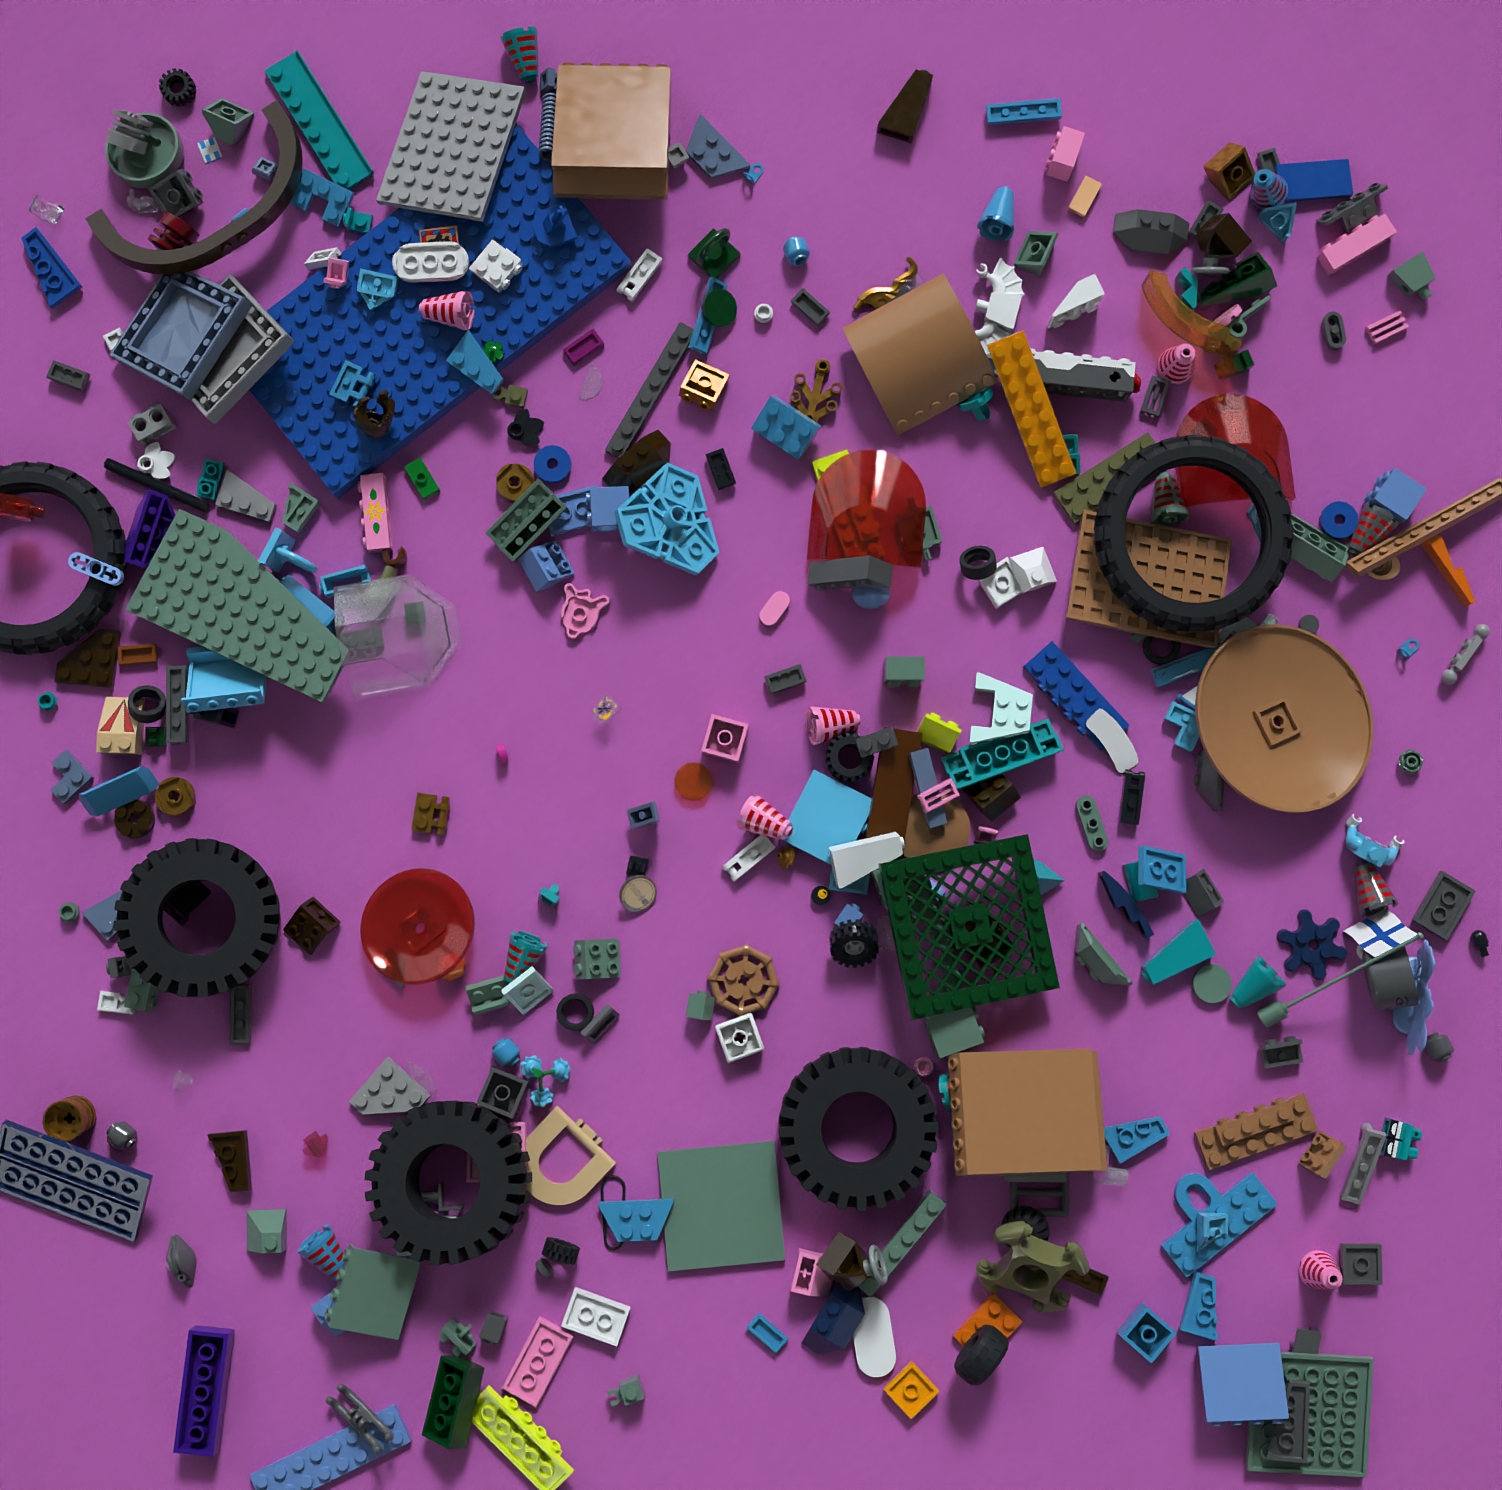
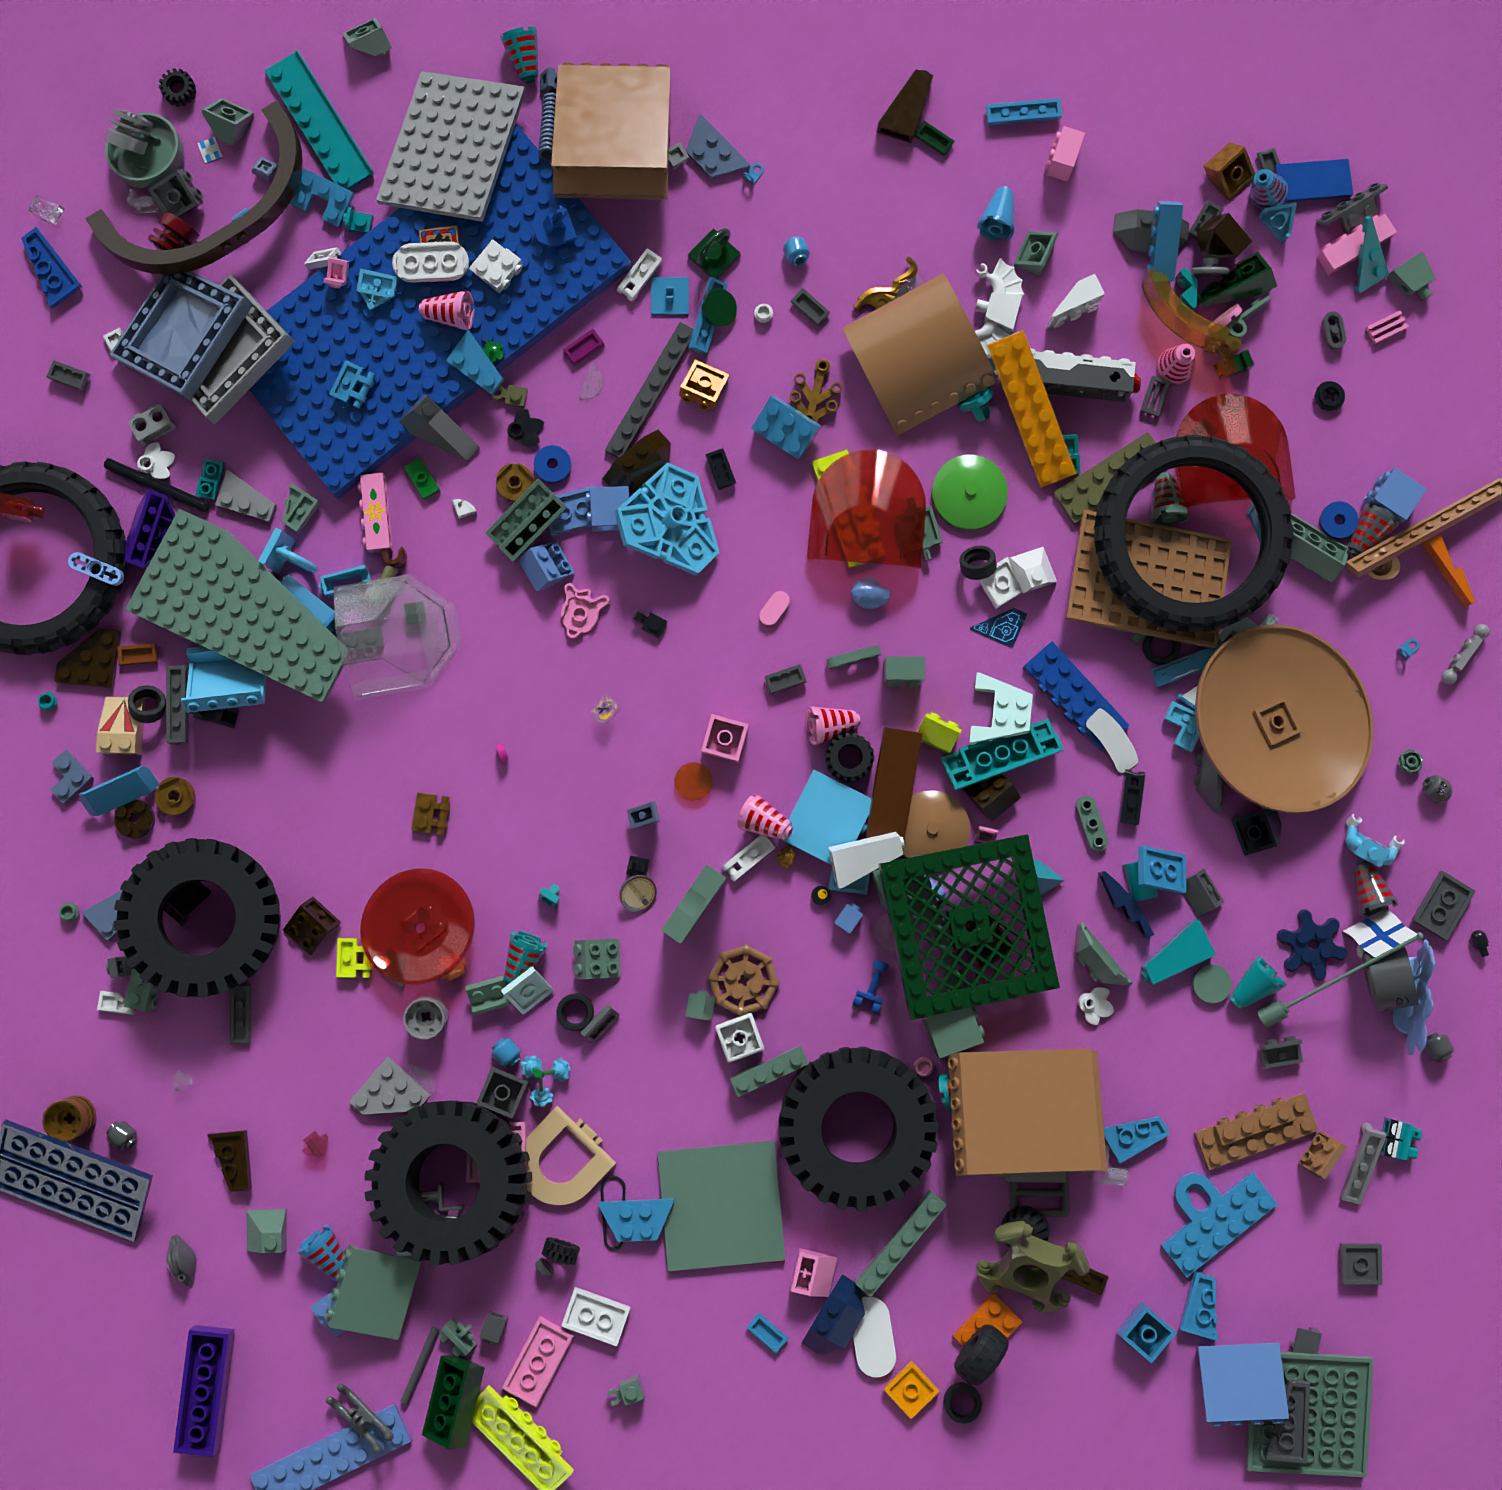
(155, 736): dark green tile -> none
(347, 959): none -> neon yellow plate
(368, 38): none -> sand green slope
(372, 423): dark brown piece -> none
(414, 1017): none -> light grey wheel
(419, 1365): none -> dark grey bar
(434, 426): none -> dark grey wedge
(463, 508): none -> white tile
(652, 624): none -> black plate
(669, 295): none -> dark azure piece
(694, 904): none -> sand green tile
(769, 1071): none -> sand green arch
(850, 573): dark grey wedge -> none
(850, 1265): dark brown piece -> none
(853, 657): none -> sand green beam
(854, 943): black wheel -> none
(877, 742): dark grey plate -> none
(879, 967): none -> blue bar
(924, 803): bright pink tile -> none
(926, 779): sand blue tile -> none
(934, 138): none -> dark green tile
(969, 492): none -> bright green dish
(972, 1415): none -> black tyre
(1002, 627): none -> dark blue sticker
(1084, 196): light nougat tile -> none
(1098, 1005): none -> white plate
(1165, 238): none -> dark azure brick
(1210, 1227): medium azure slope -> none
(1258, 830): none -> black slope
(1309, 623): dark grey tile -> none
(1320, 1271): bright pink cone -> none
(1331, 388): none -> black gear
(1372, 264): none -> teal wing
(1437, 788): none -> dark grey head

